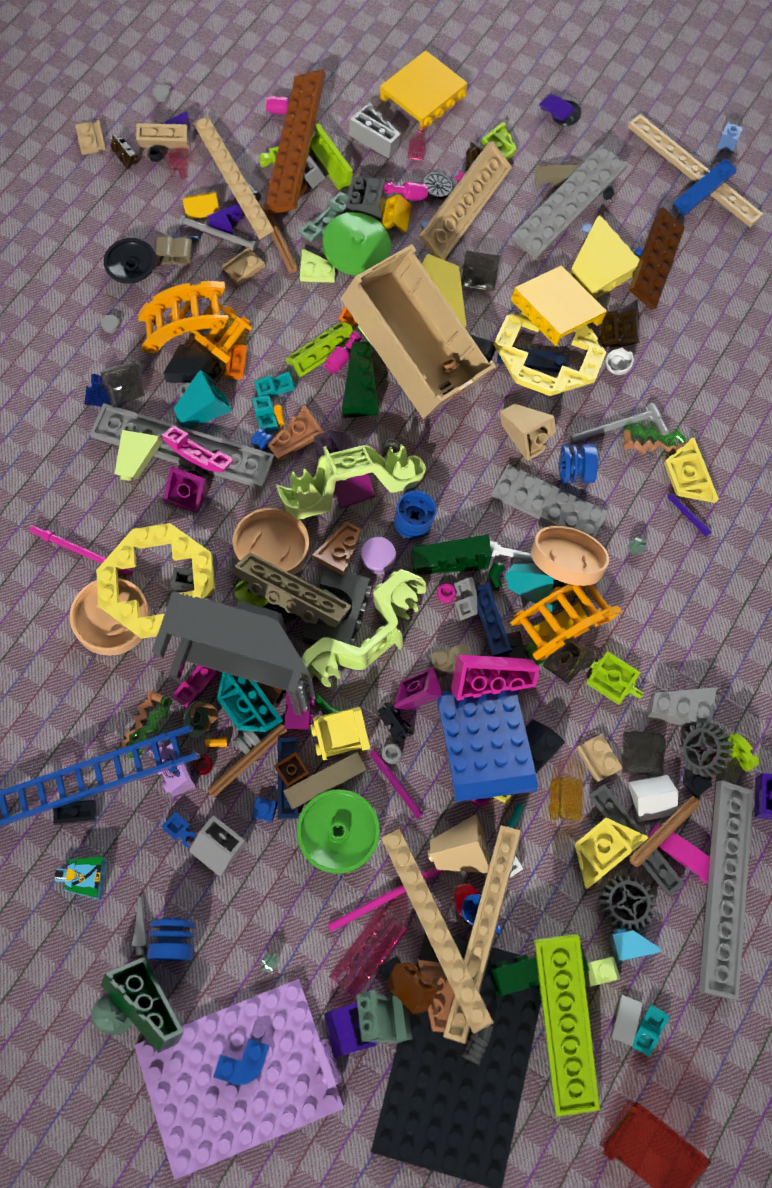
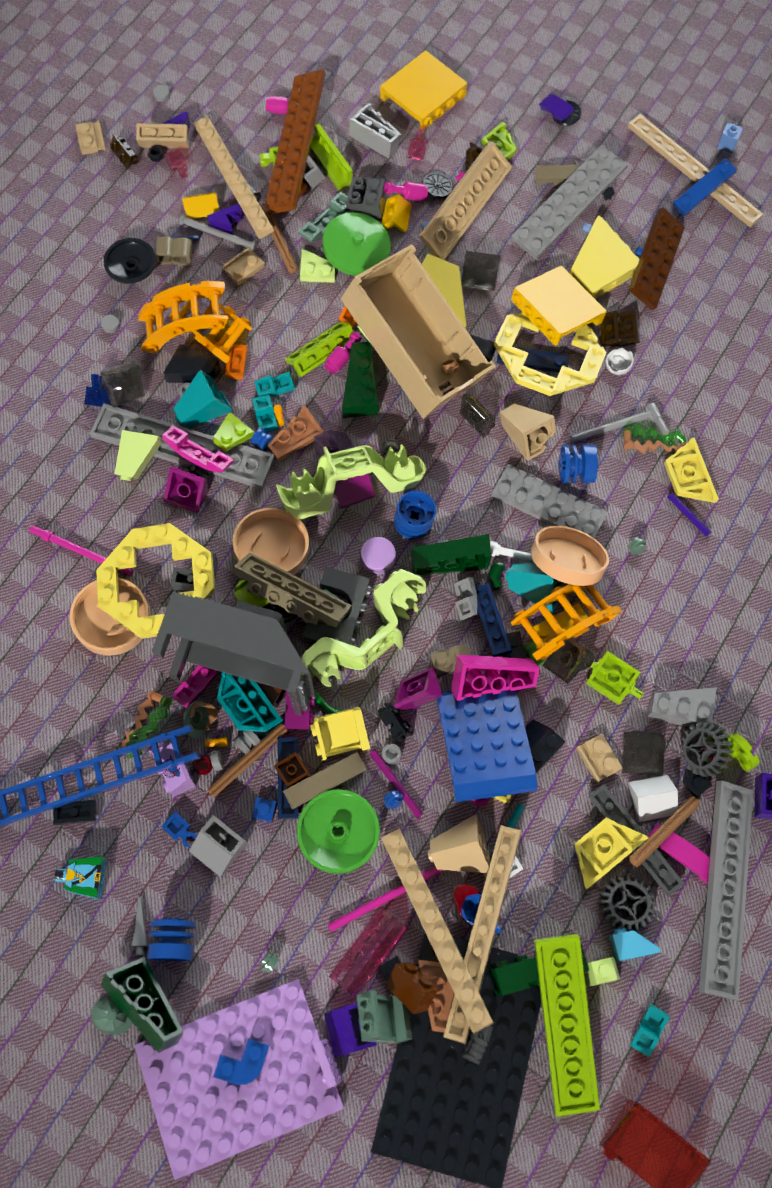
(216, 760): none -> light grey tile
(232, 433): none -> lime wing
(339, 548): nougat wing -> none
(393, 800): none -> blue plate
(446, 592): dark pink tile -> none
(476, 415): none -> clear smoke slope
(566, 799): clear yellow bracket -> none
(626, 1020): light grey slope -> none

